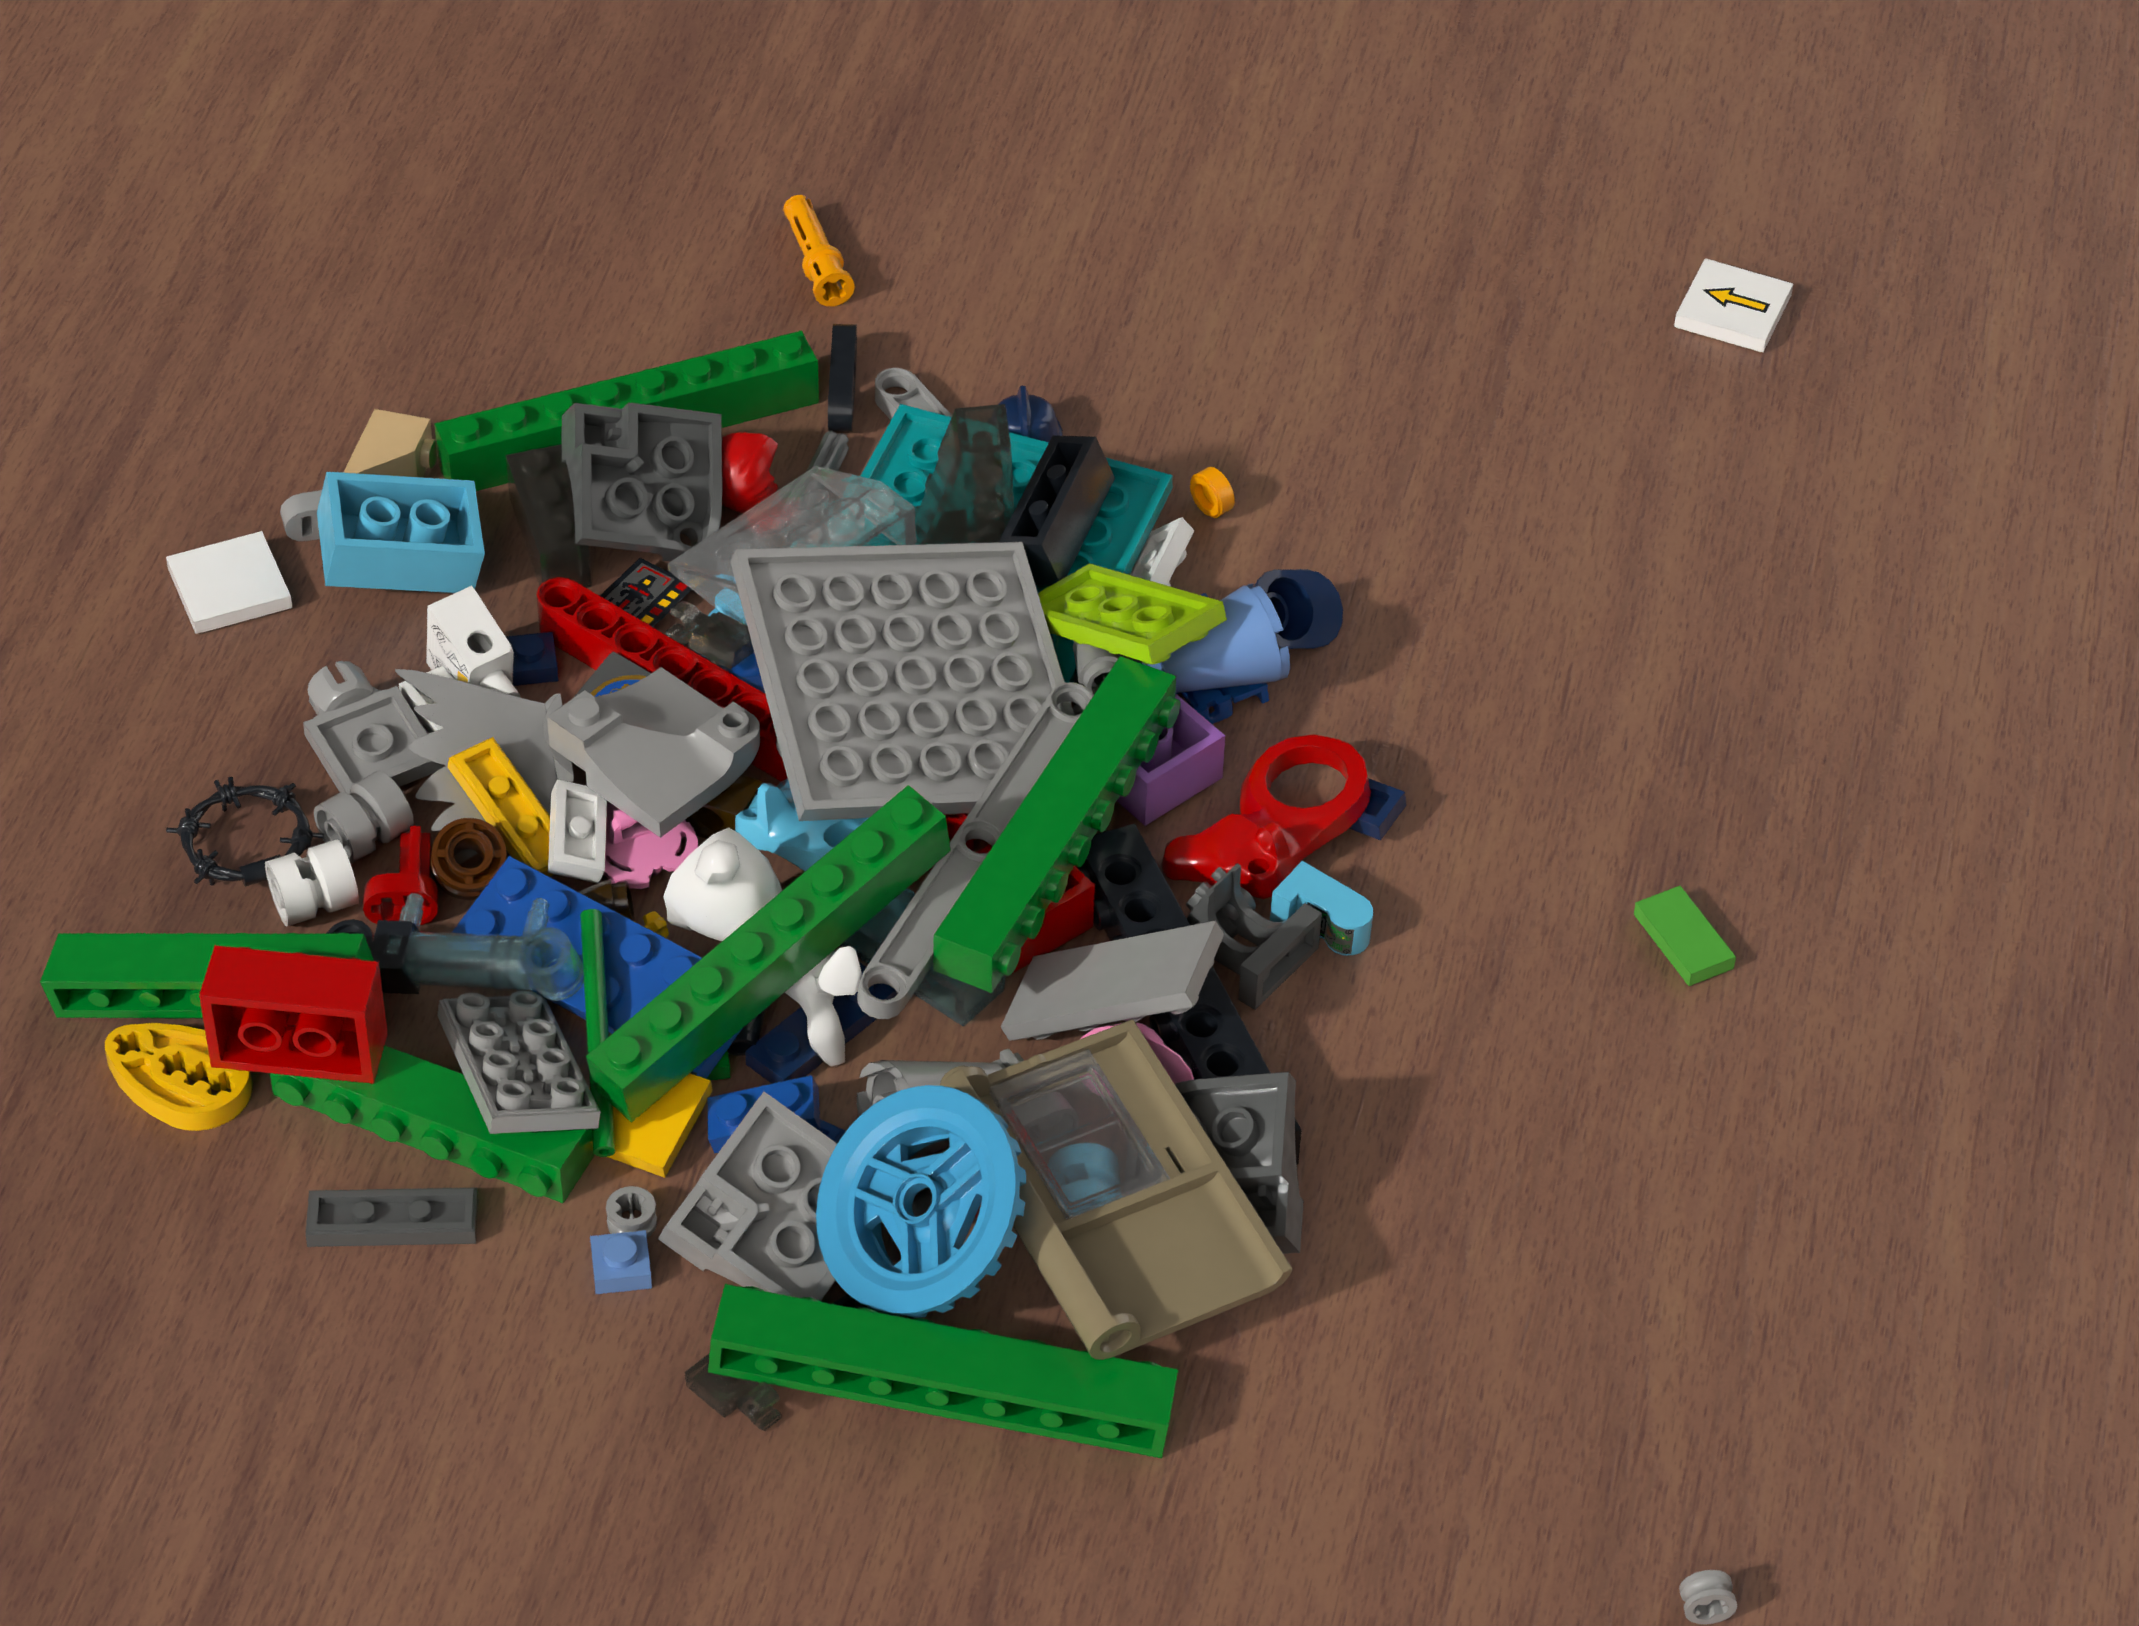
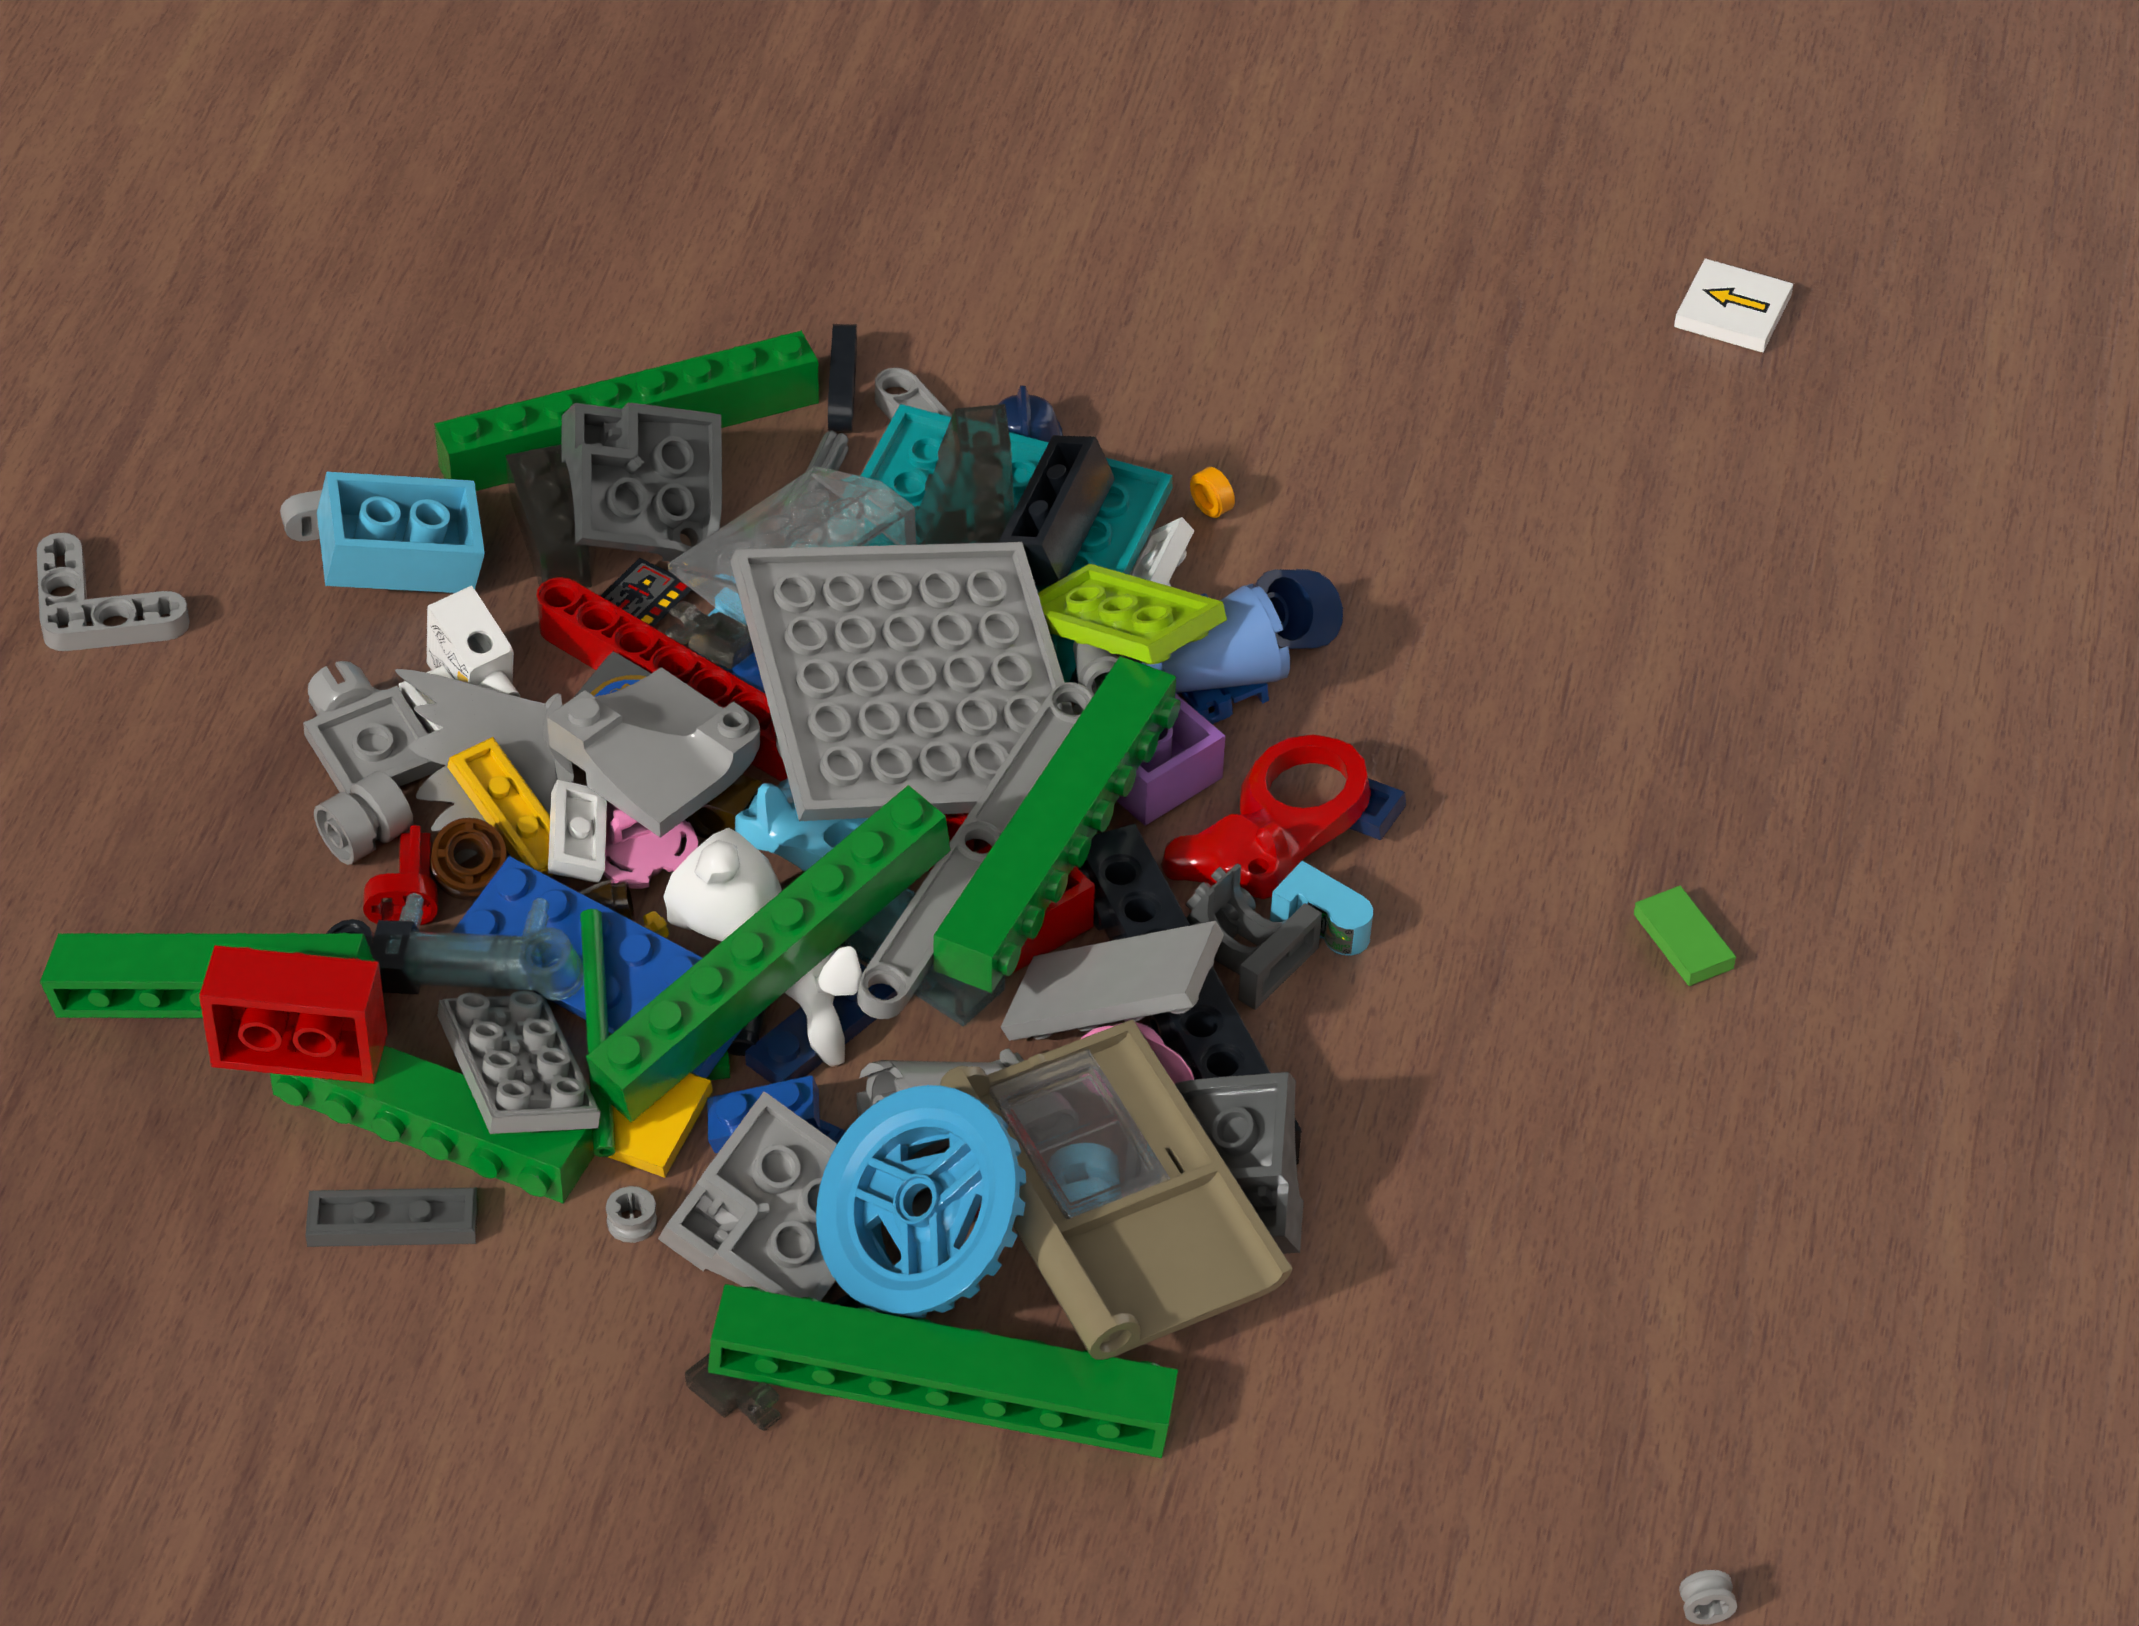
(77, 609): none -> light grey beam
(170, 1096): yellow piece -> none
(229, 582): white tile -> none
(255, 871): black piece -> none
(312, 882): white wheel -> none
(394, 446): tan slope -> none
(534, 658): dark blue plate -> none
(620, 1262): medium blue plate -> none
(747, 470): red hair -> none
(821, 261): light orange pin -> none

